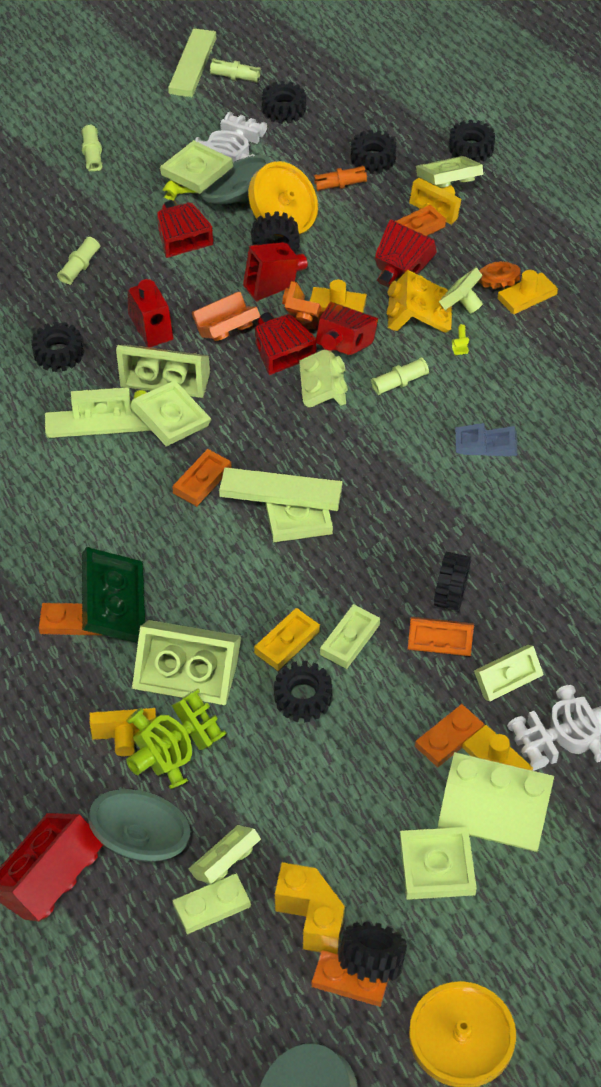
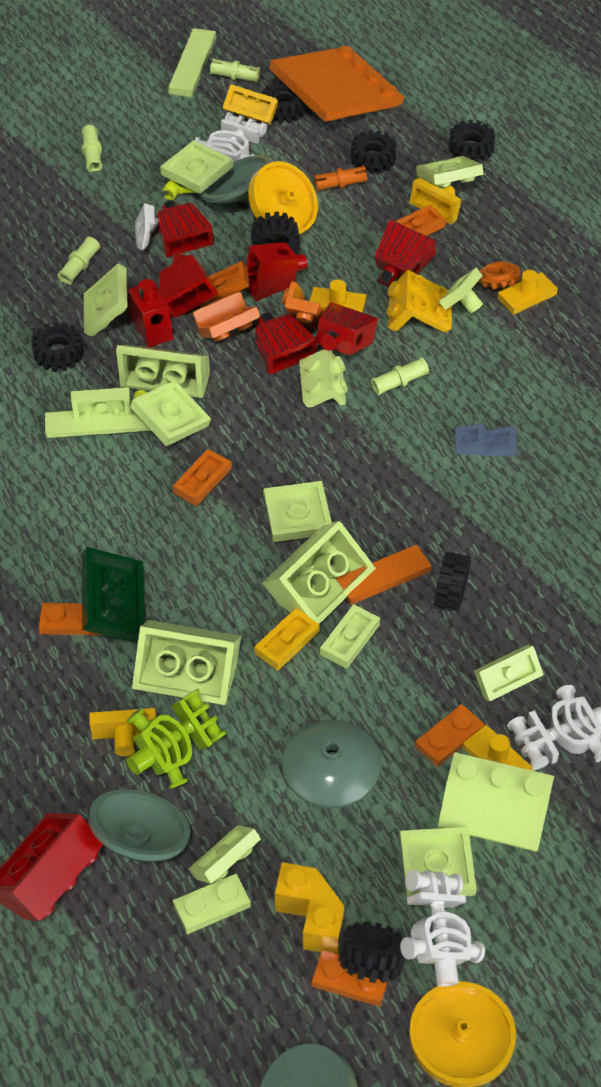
(105, 300): none -> yellowish green plate
(145, 225): none -> white plate
(185, 285): none -> red torso
(229, 281): none -> orange plate
(250, 104): none -> yellow tile
(281, 489): yellowish green tile -> none
(303, 707): black tyre -> none
(310, 573): none -> yellowish green slope
(328, 778): none -> sand green dish
(336, 83): none -> orange plate
(388, 573): none -> orange tile
(440, 636): orange plate -> none
(450, 931): none -> white piece
(460, 344): neon yellow hand -> none

